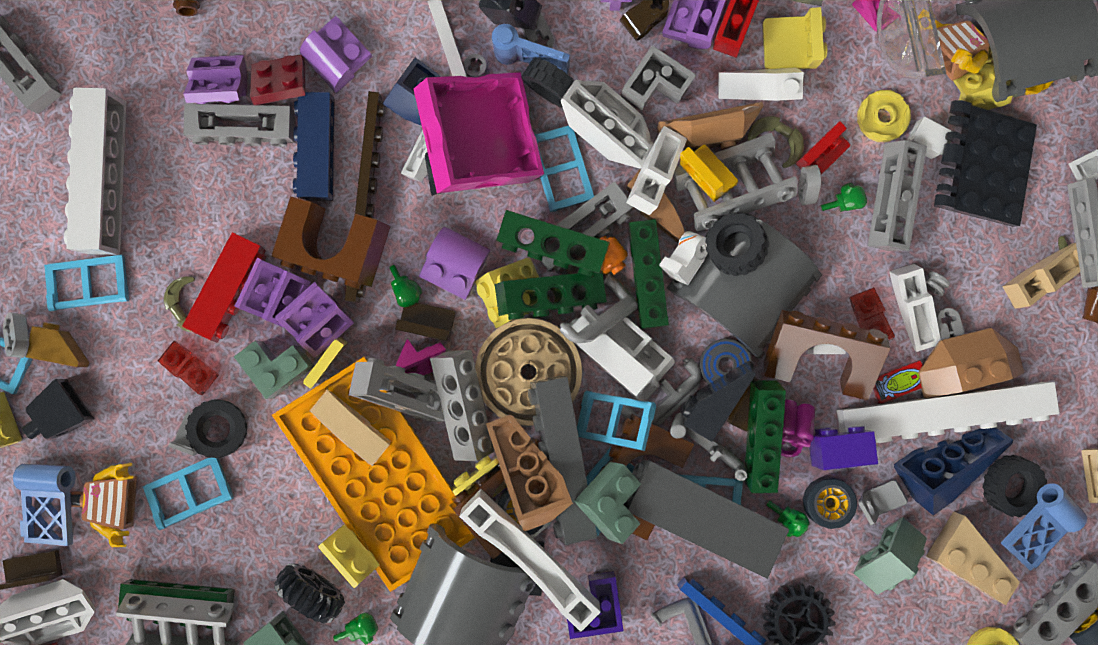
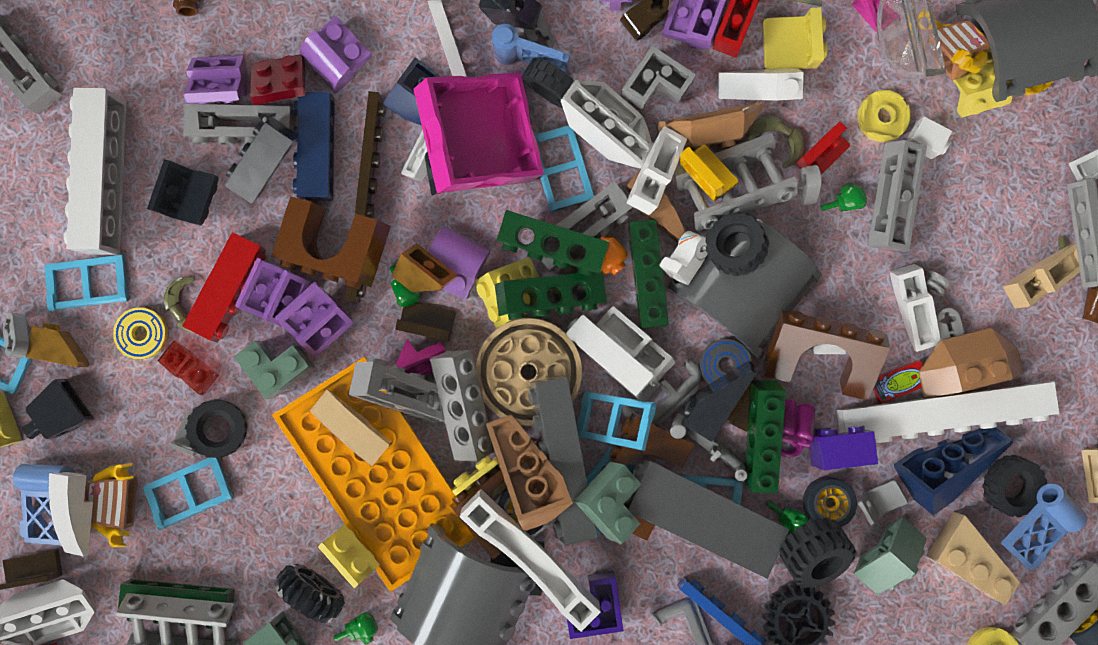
(70, 511): none -> white slope
(125, 333): none -> light yellow tile
(183, 193): none -> black bracket
(260, 159): none -> brick
(325, 362): light yellow tile -> none
(422, 271): none -> pearl gold slope
(478, 58): light grey bush -> none
(604, 322): light grey piece -> none
(817, 552): none -> black tyre
(870, 312): clear red slope -> none
(988, 164): black hinge -> none

